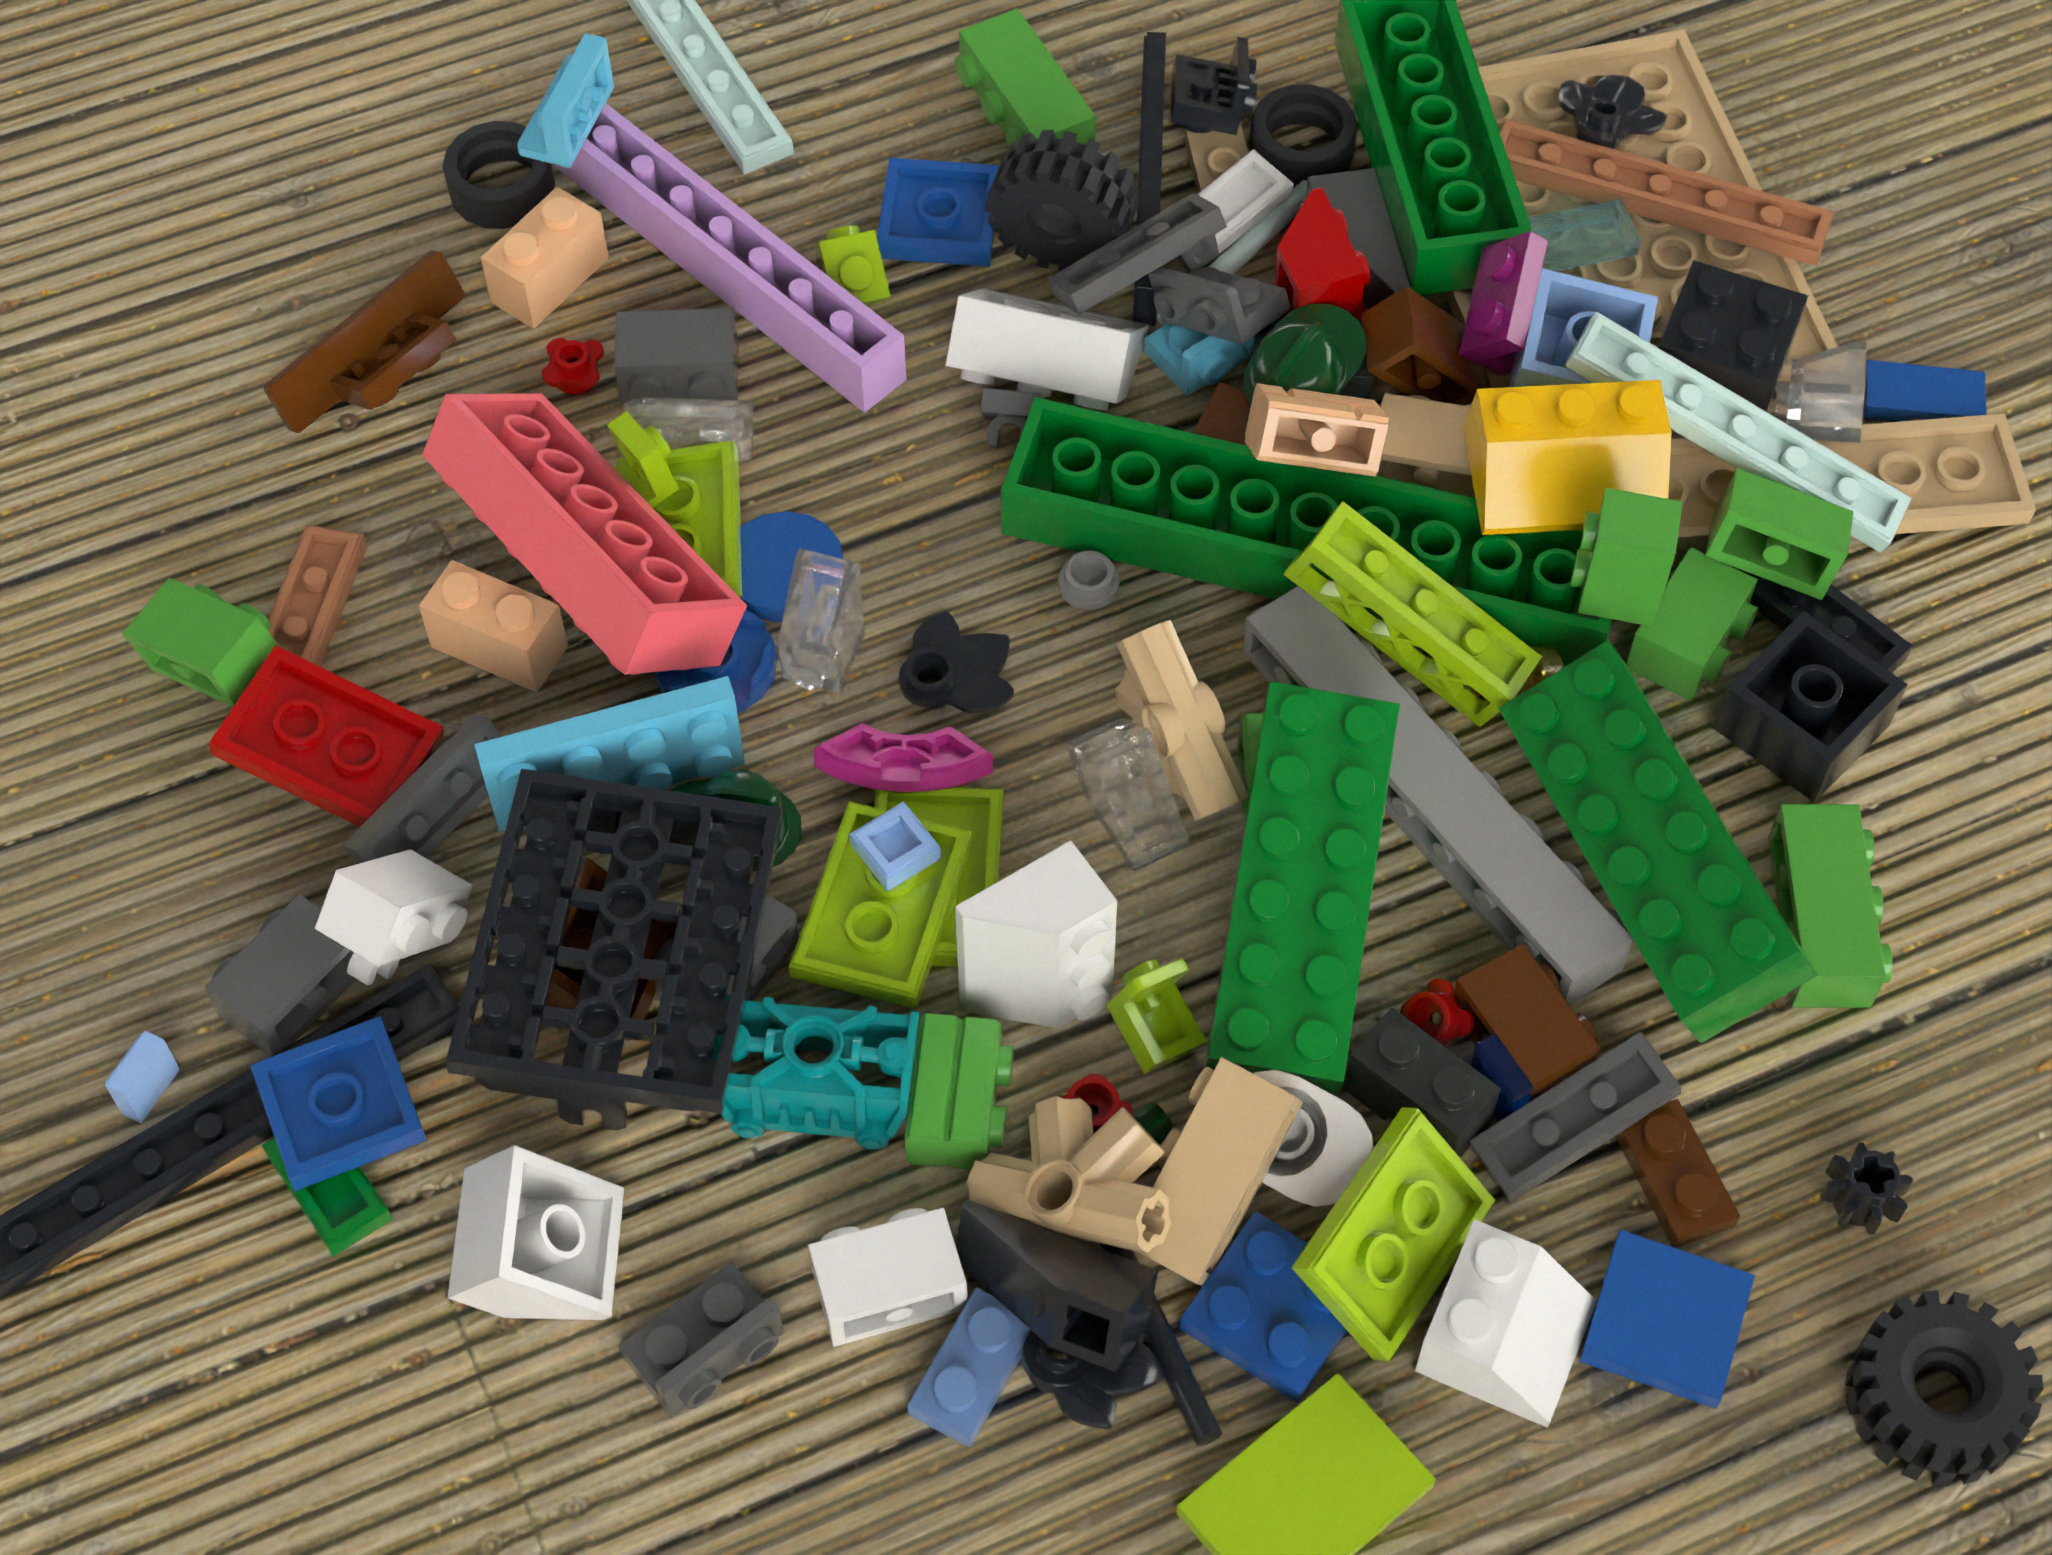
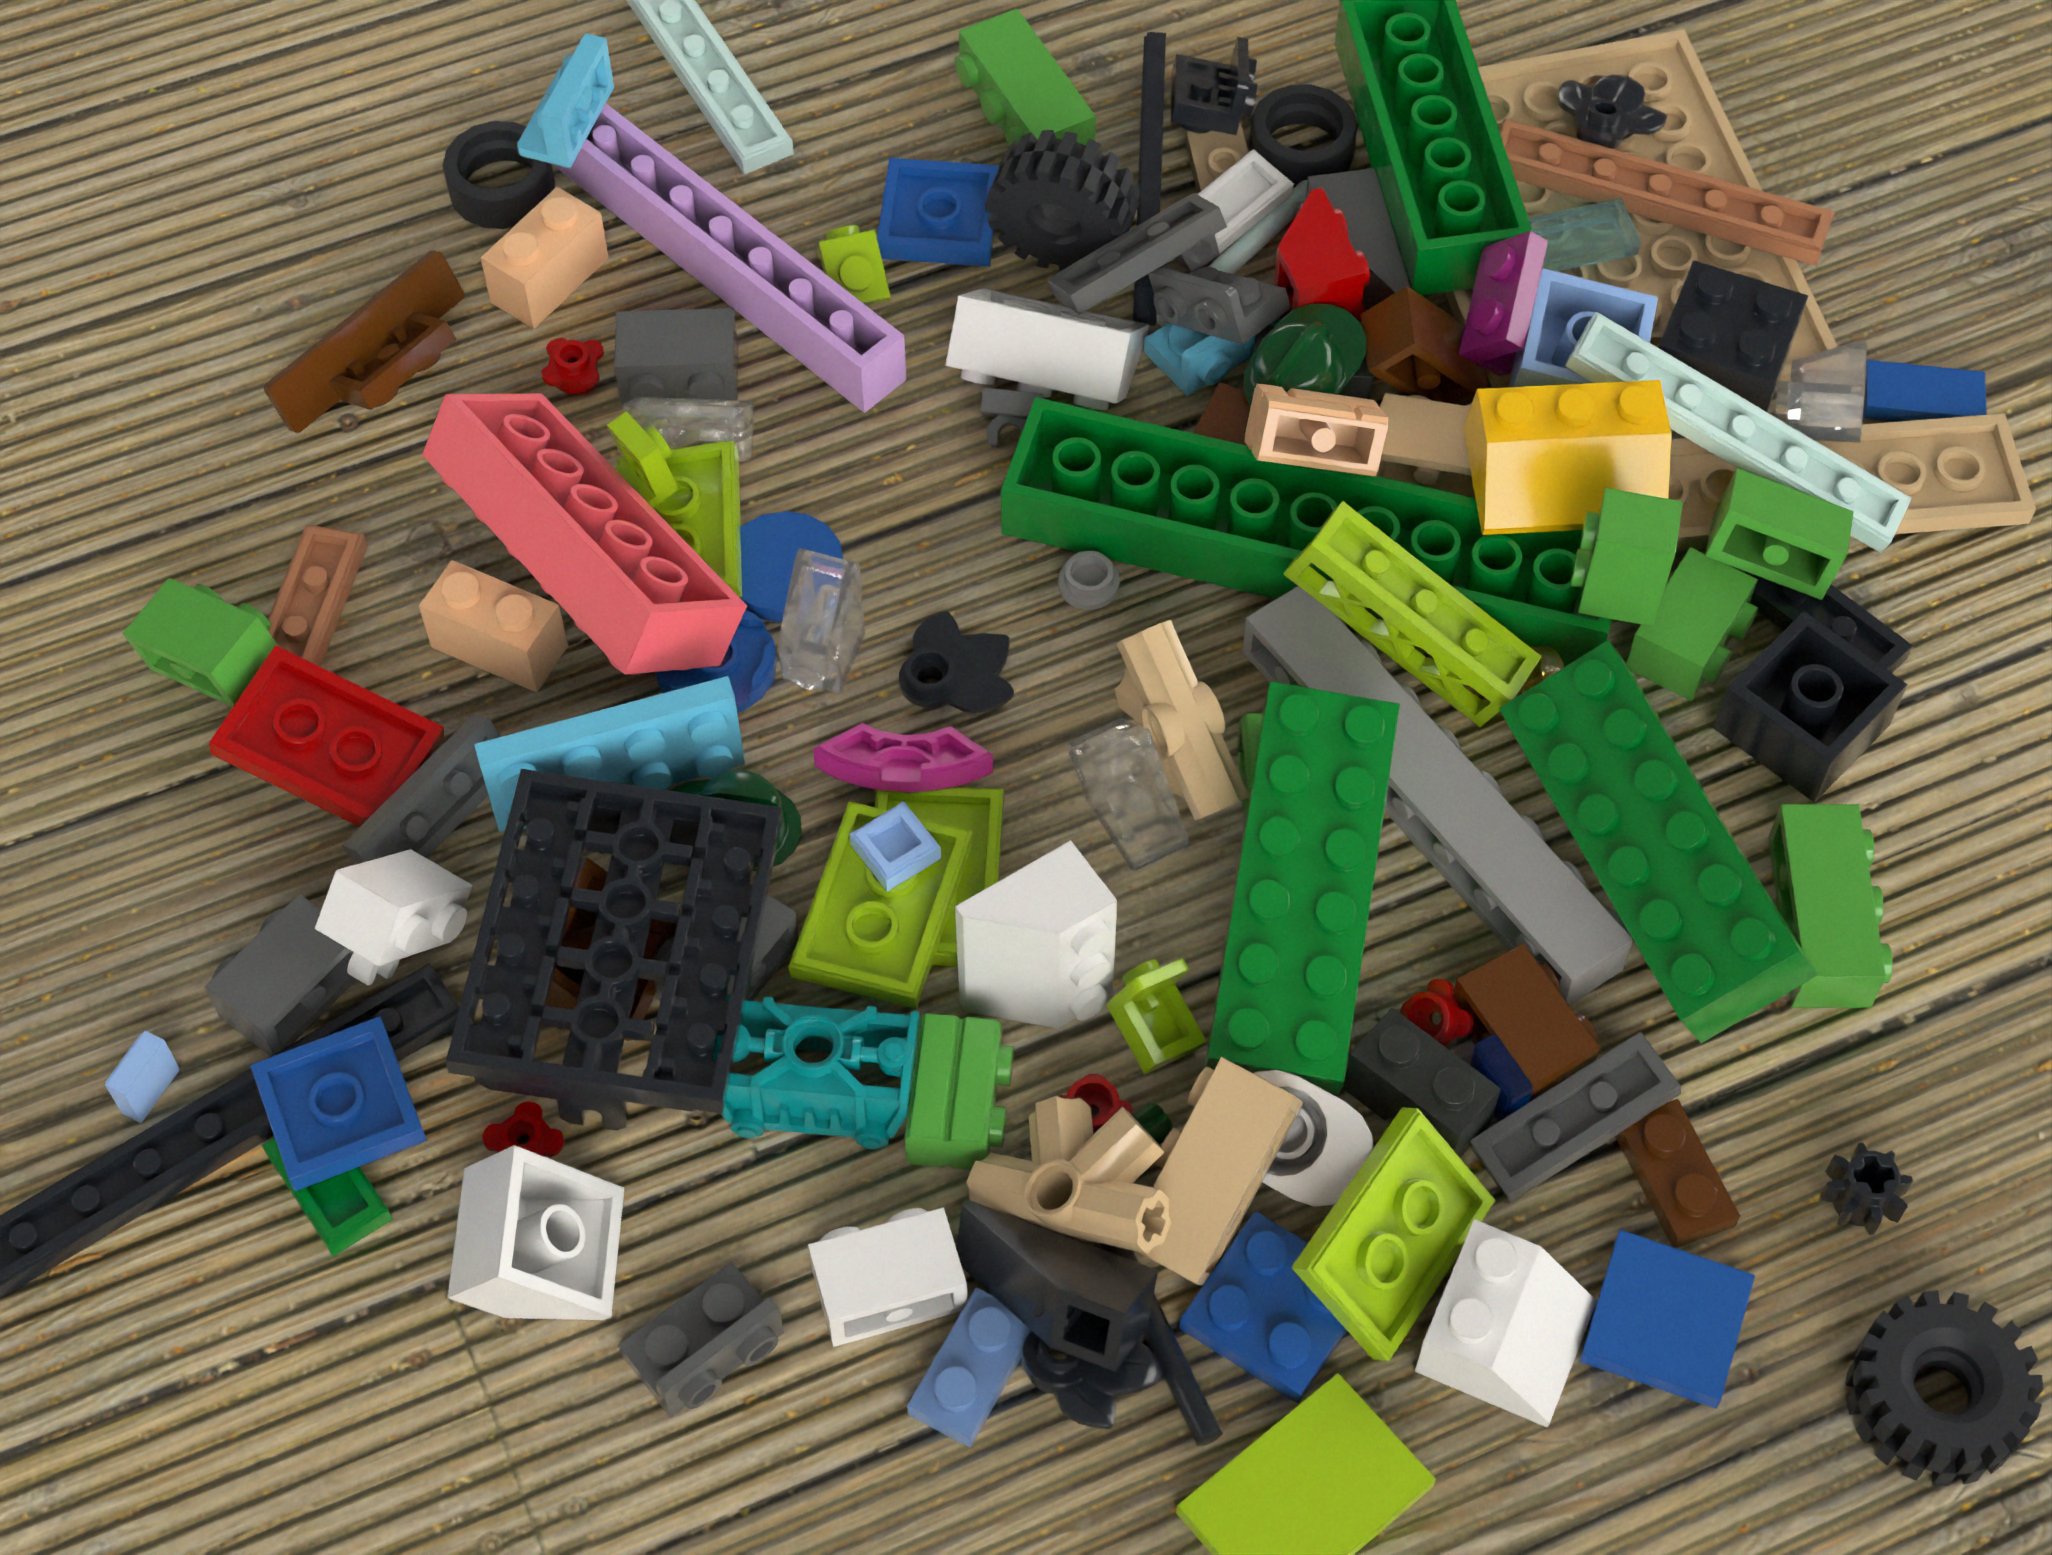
(525, 1121): none -> red plate

